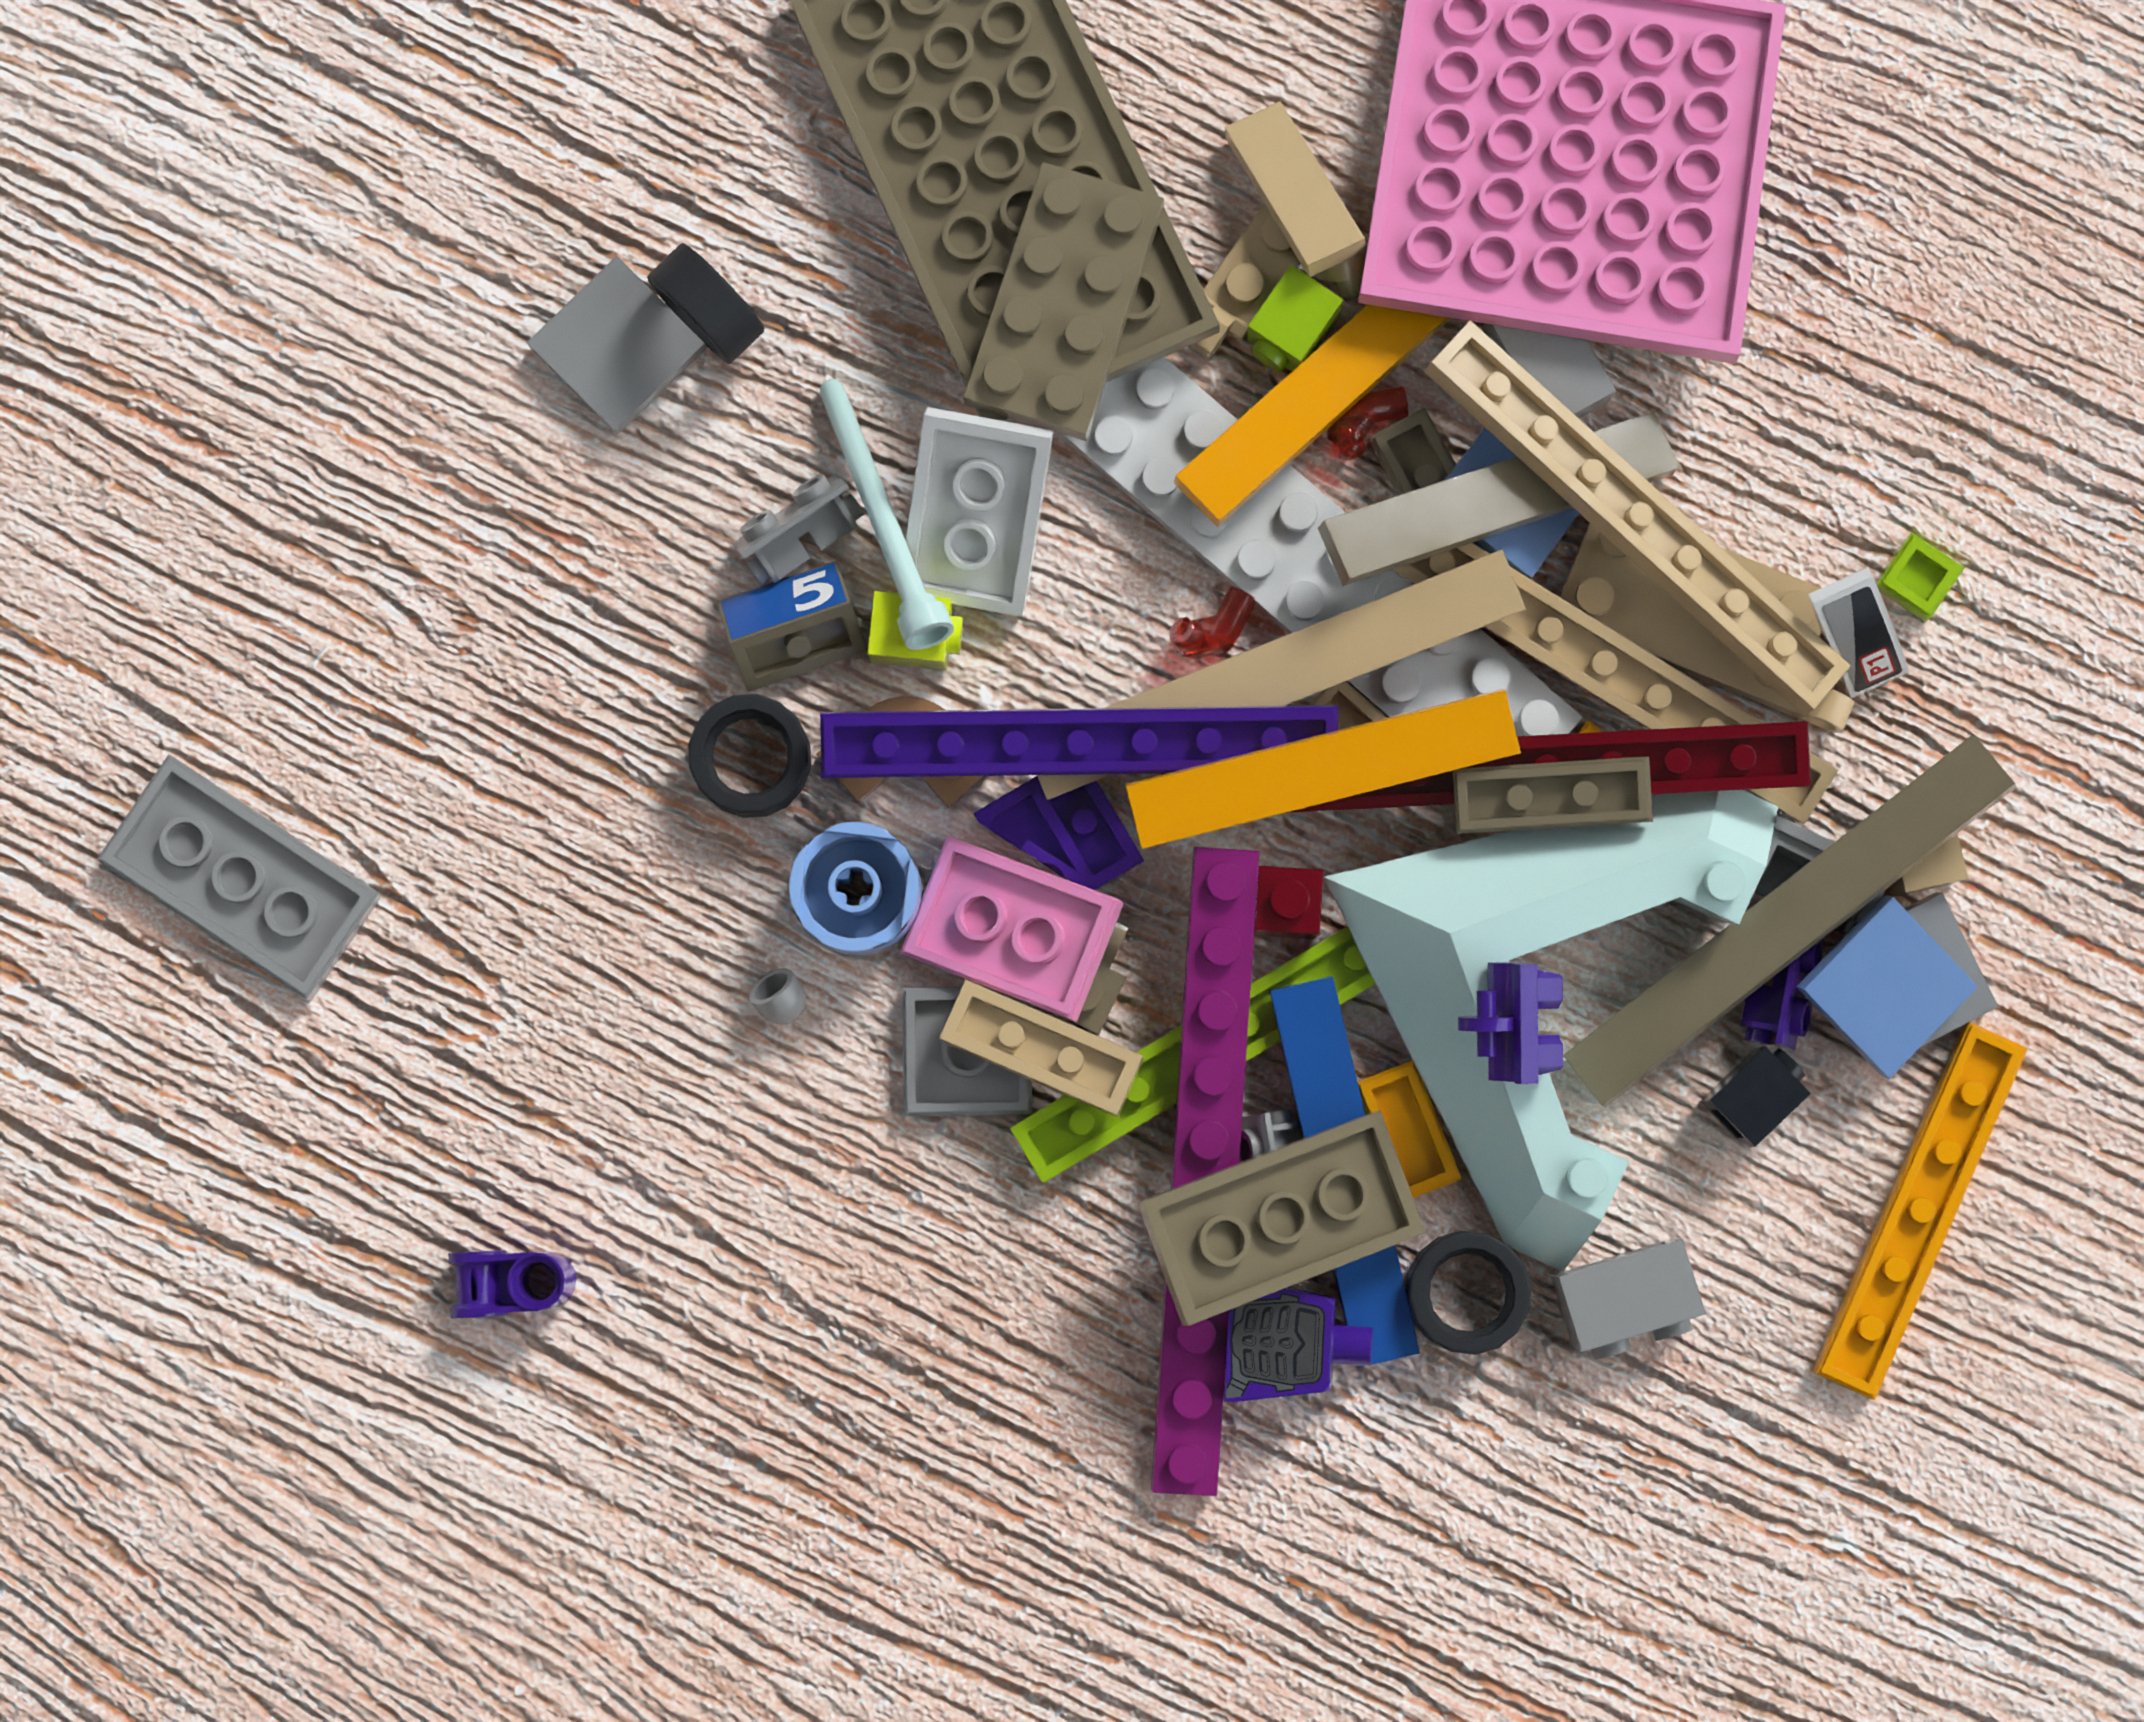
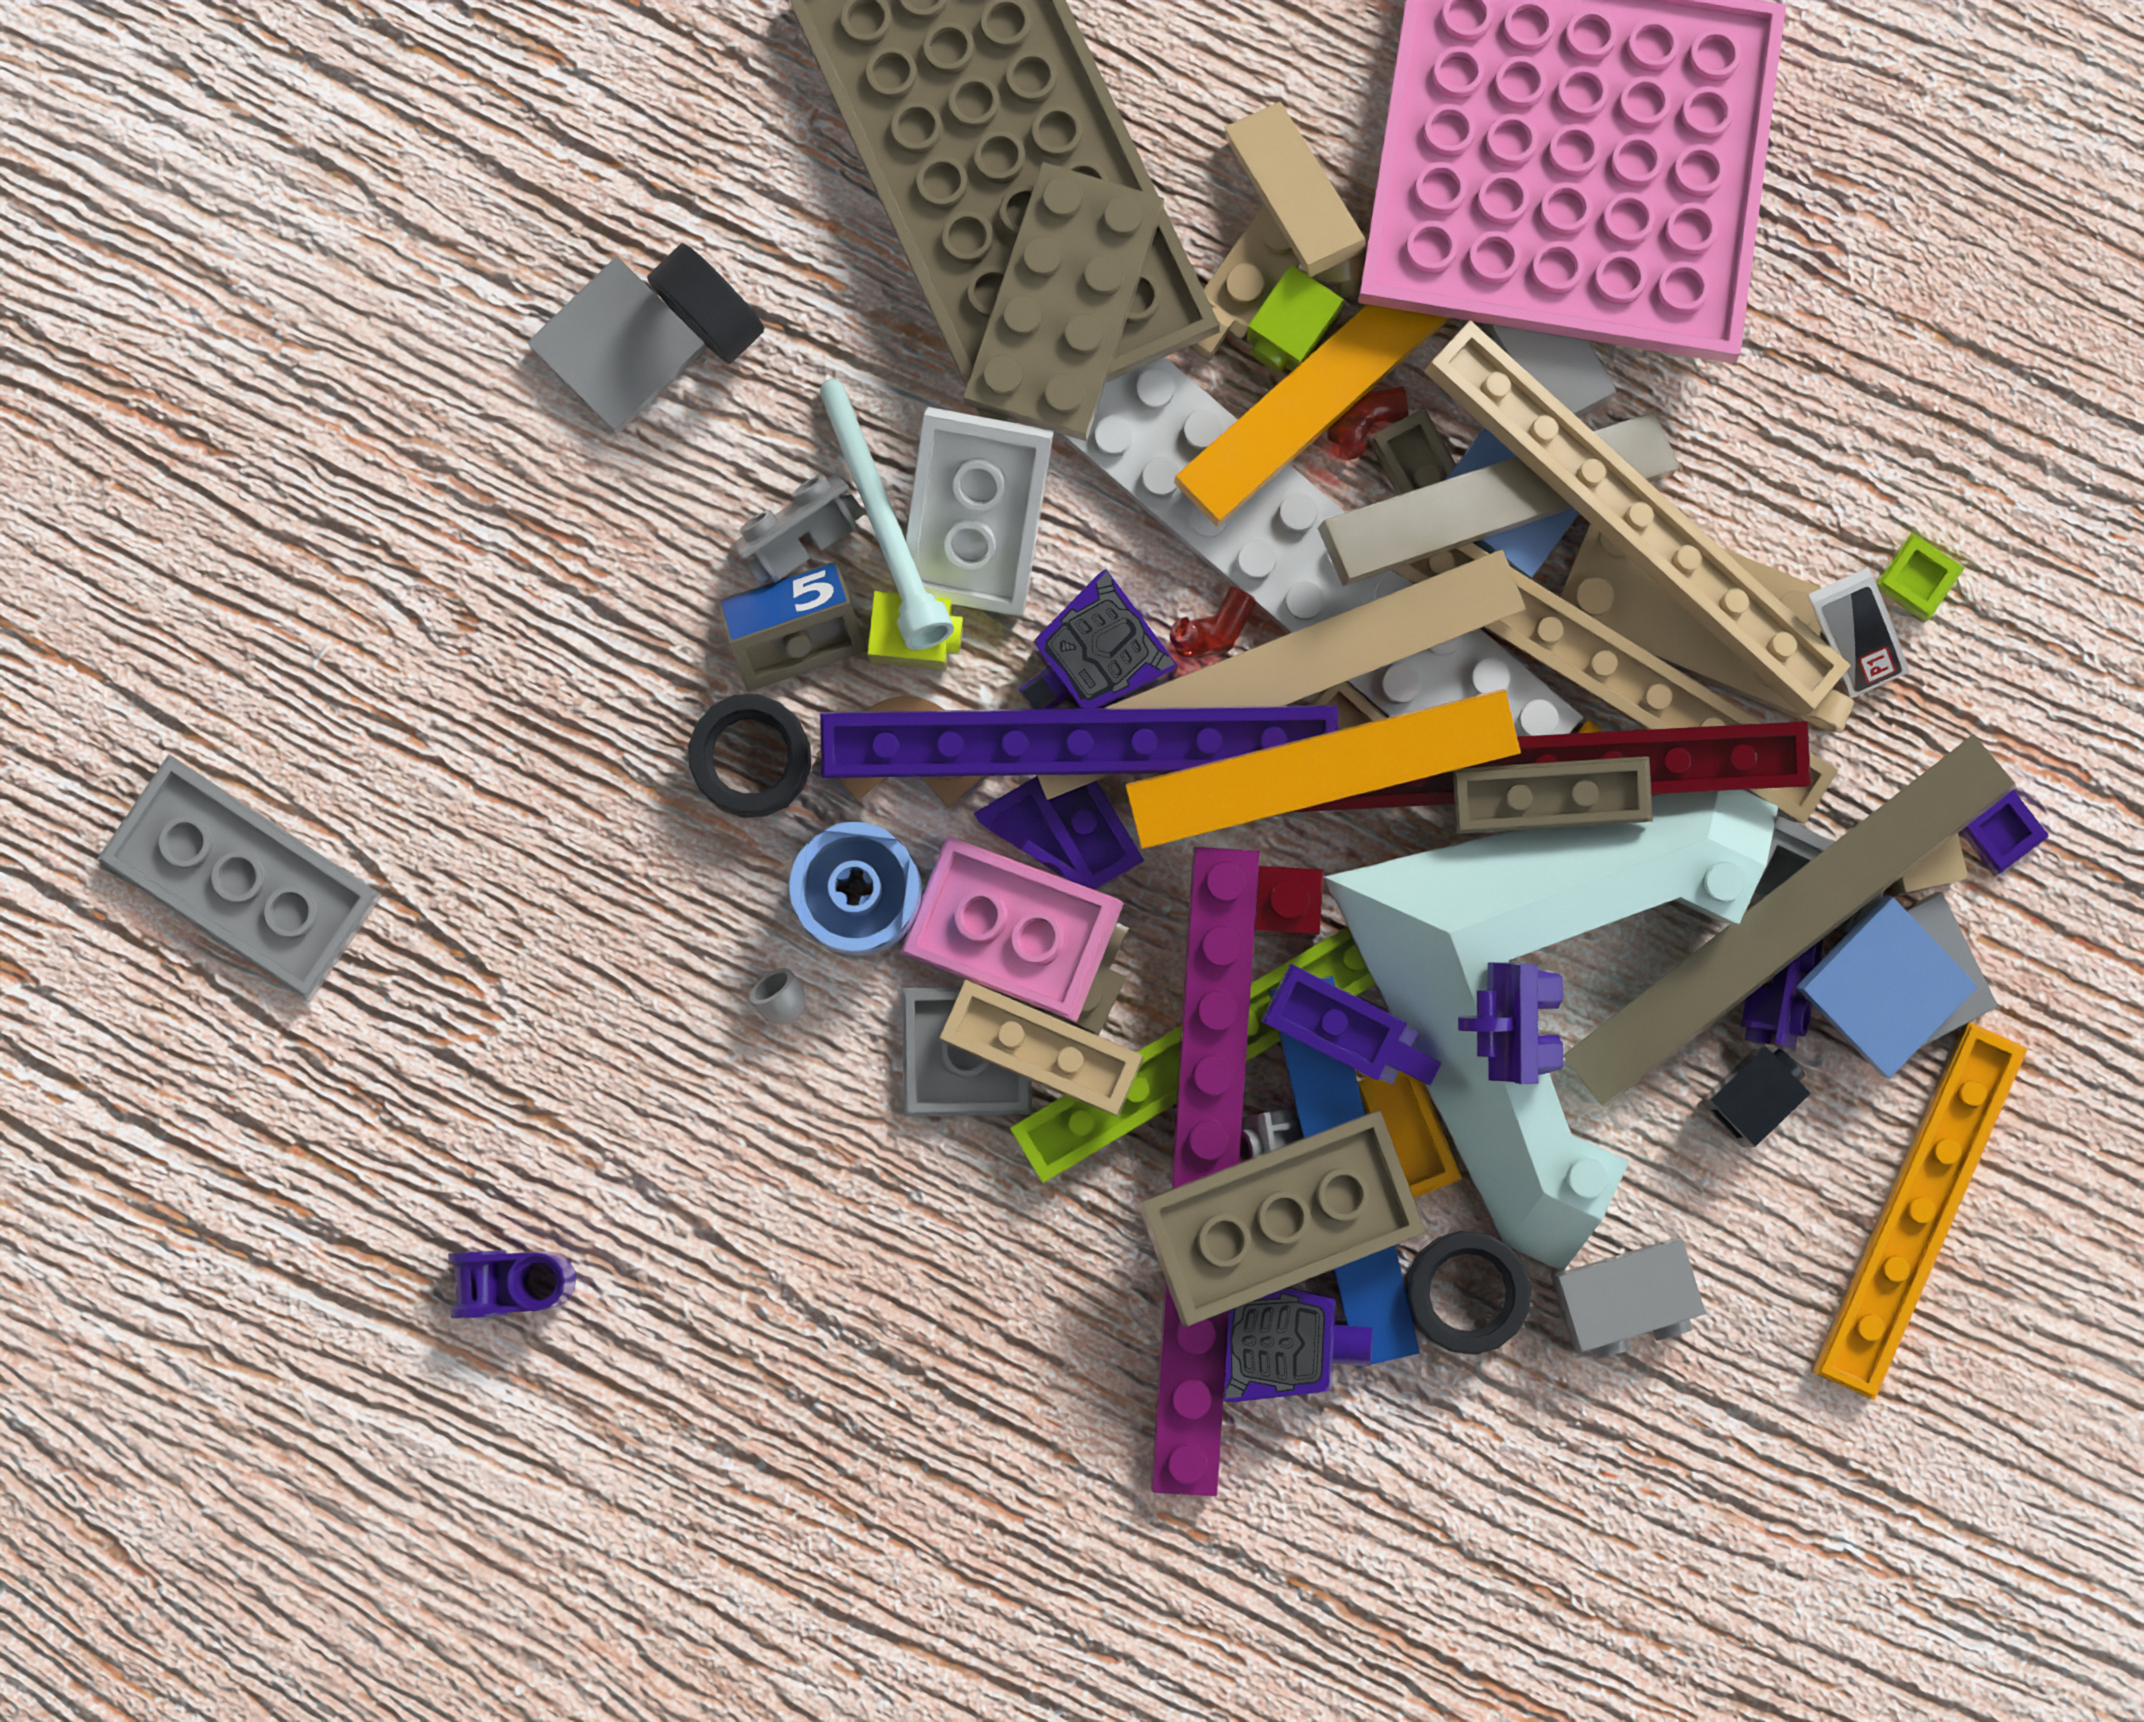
(1097, 652): none -> torso
(1347, 1028): none -> dark purple hinge
(2004, 833): none -> dark purple tile

